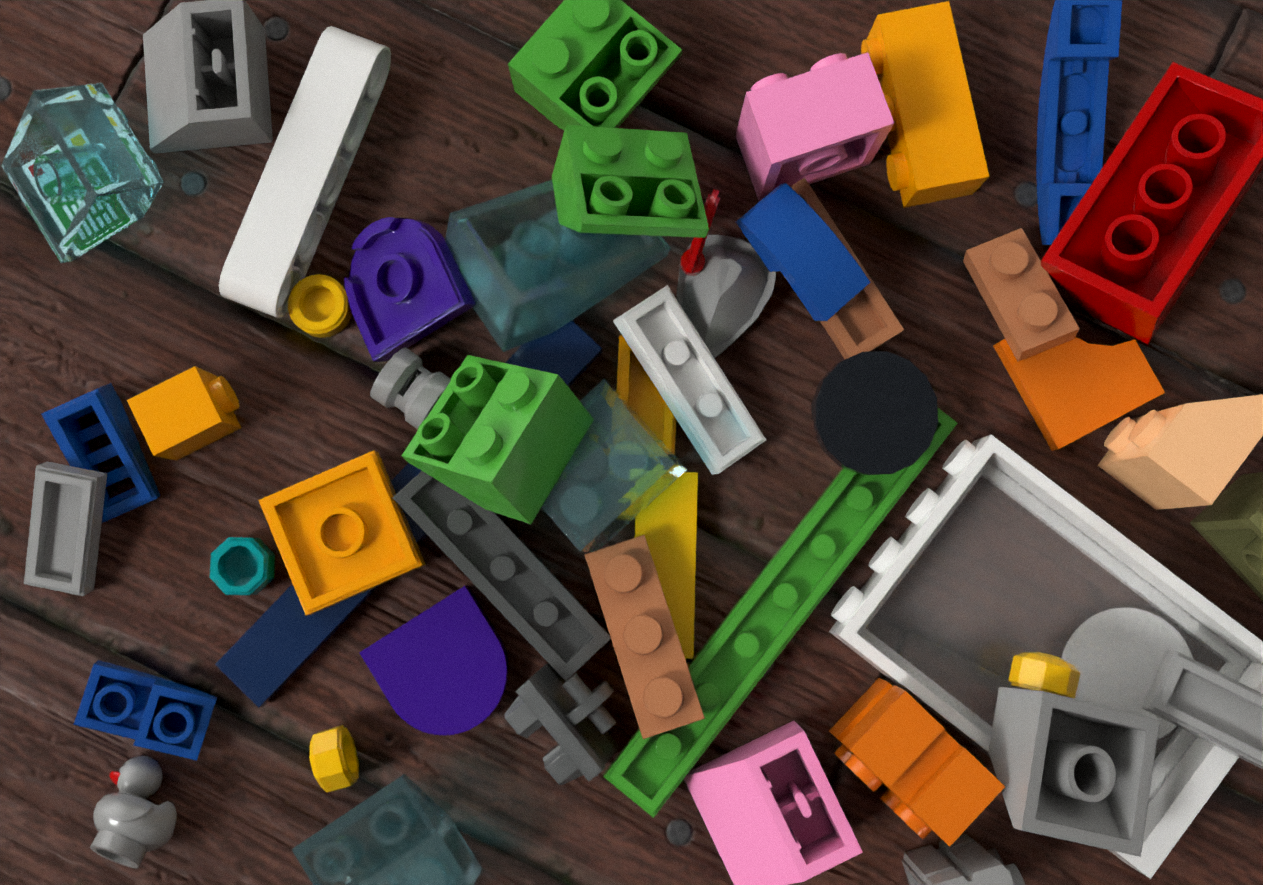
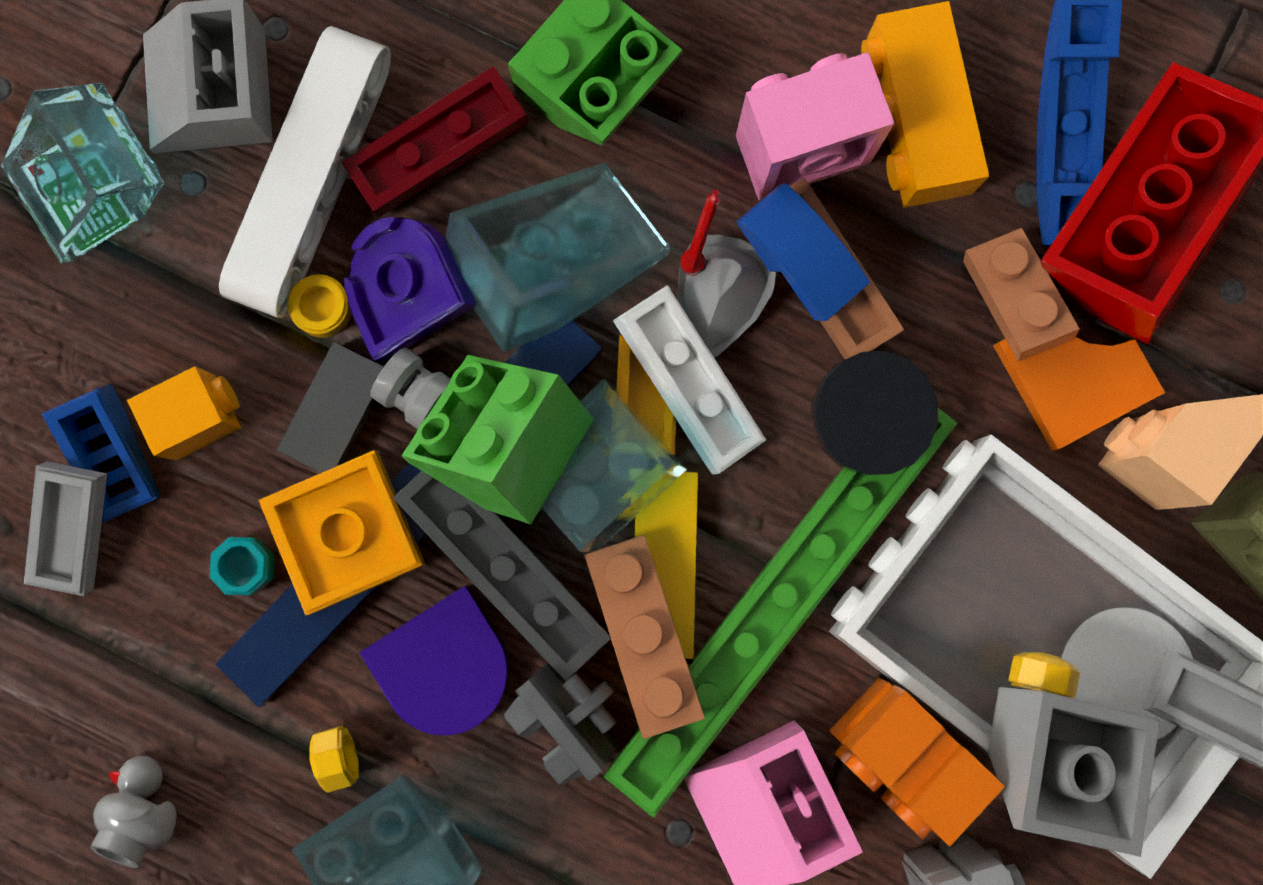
(146, 709): blue slope -> none
(332, 410): none -> dark grey tile
(435, 141): none -> dark red plate
(628, 183): bright green slope -> none

